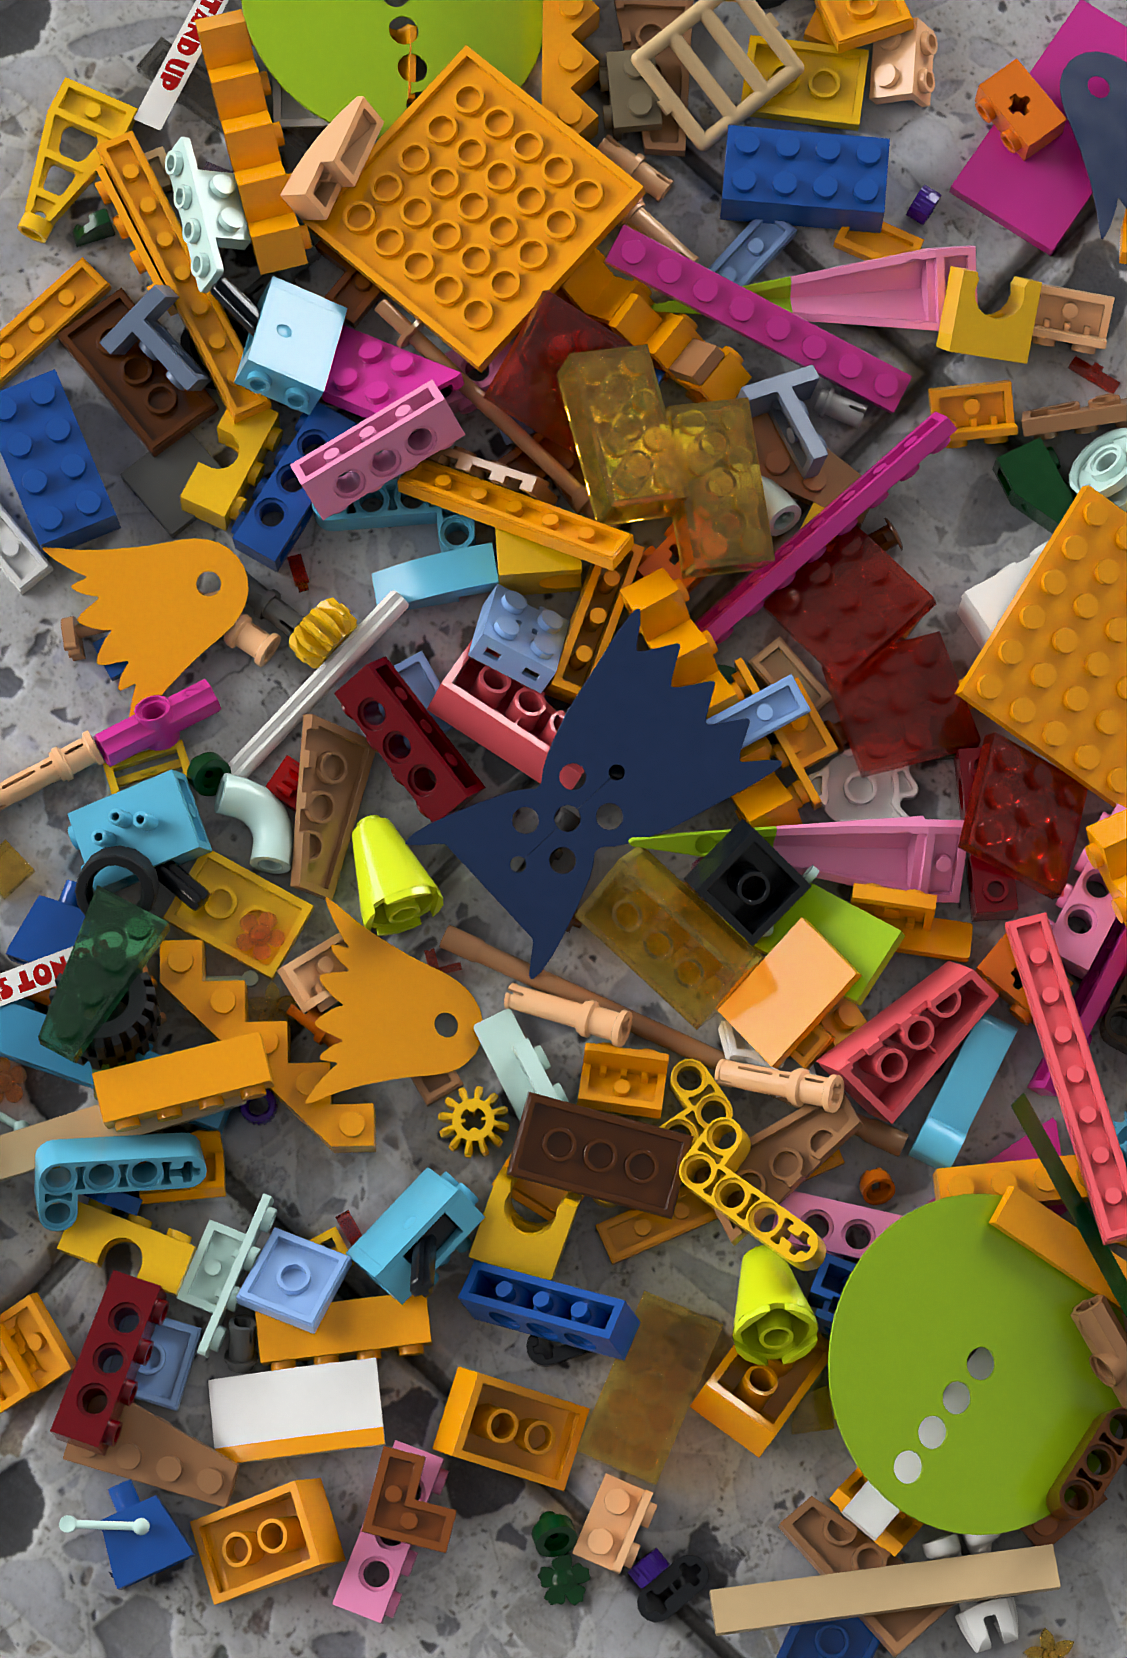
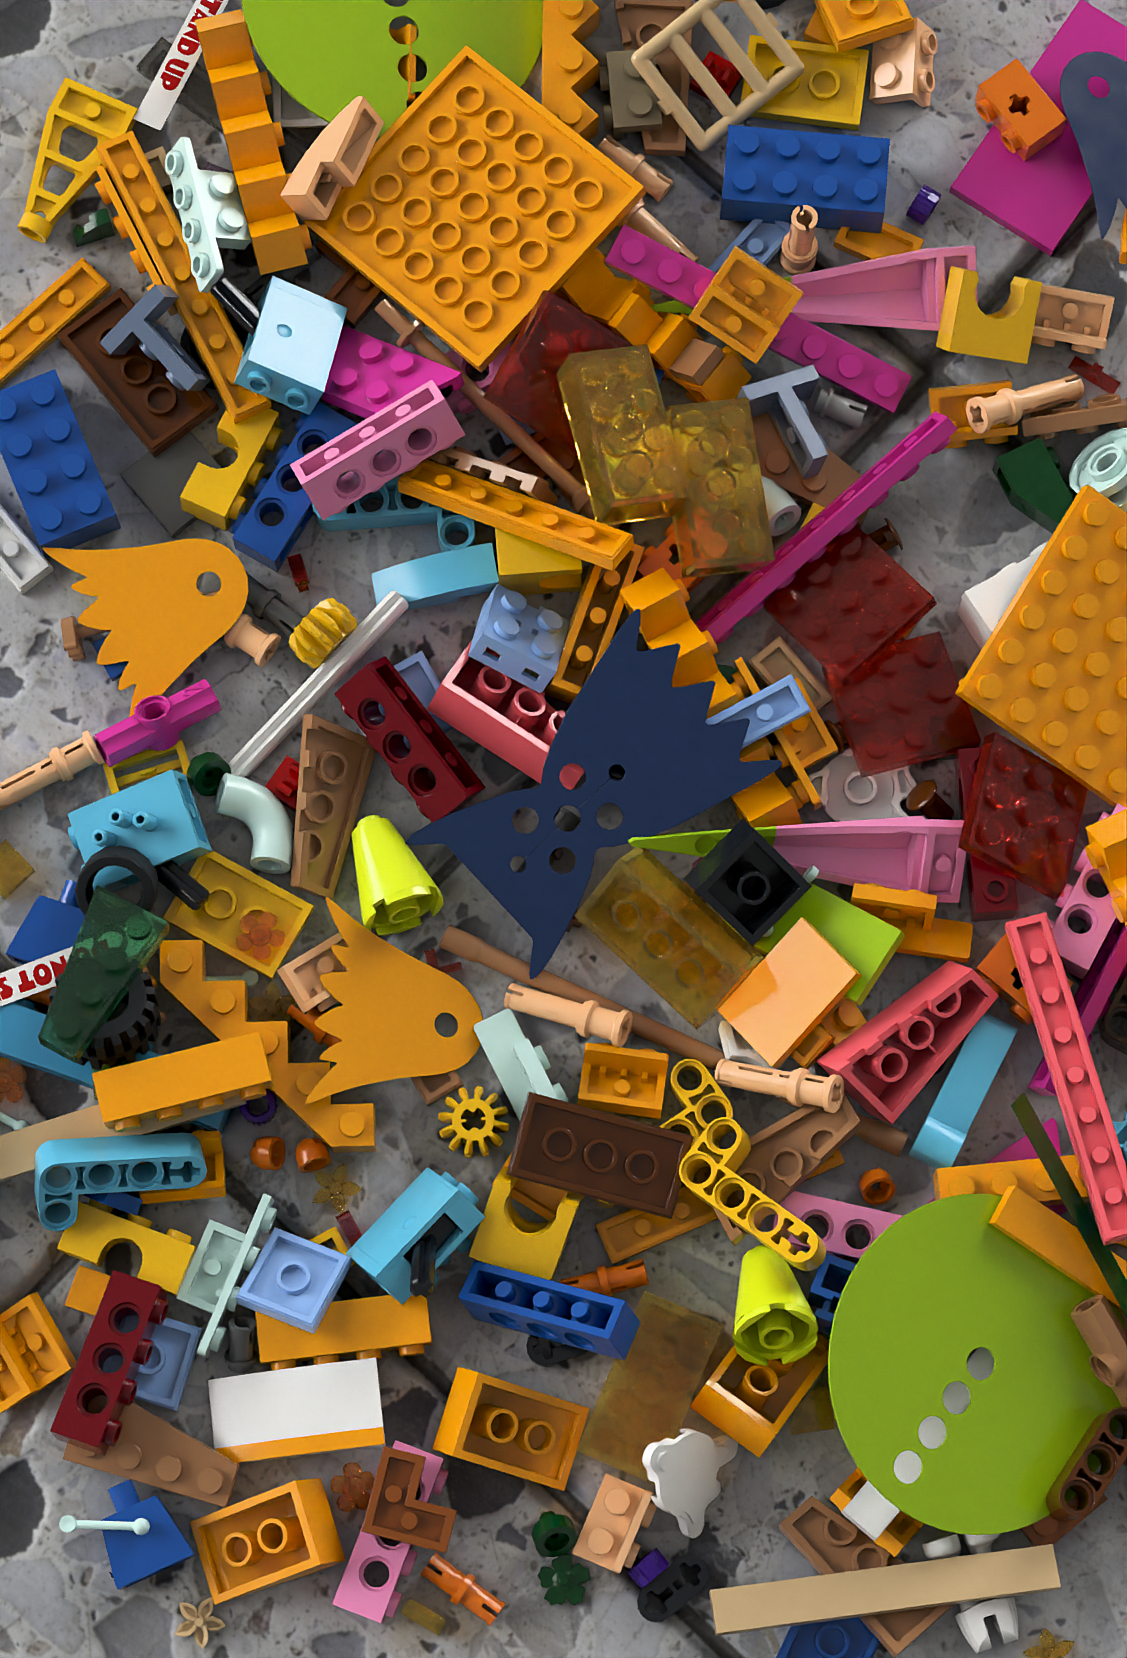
(87, 1290): none -> light orange tile
(199, 1621): none -> tan plant
(268, 1153): none -> orange hinge
(311, 1155): none -> orange hinge
(335, 1187): none -> clear yellow plant
(352, 1487): none -> clear orange plant
(424, 1617): none -> clear yellow tile
(462, 1589): none -> orange pin
(611, 1279): none -> orange pin
(687, 1475): none -> white tile
(723, 72): none -> red tile
(745, 304): none -> light orange slope
(800, 244): none -> light nougat pin
(924, 798): none -> reddish brown piece
(1011, 405): none -> light nougat pin

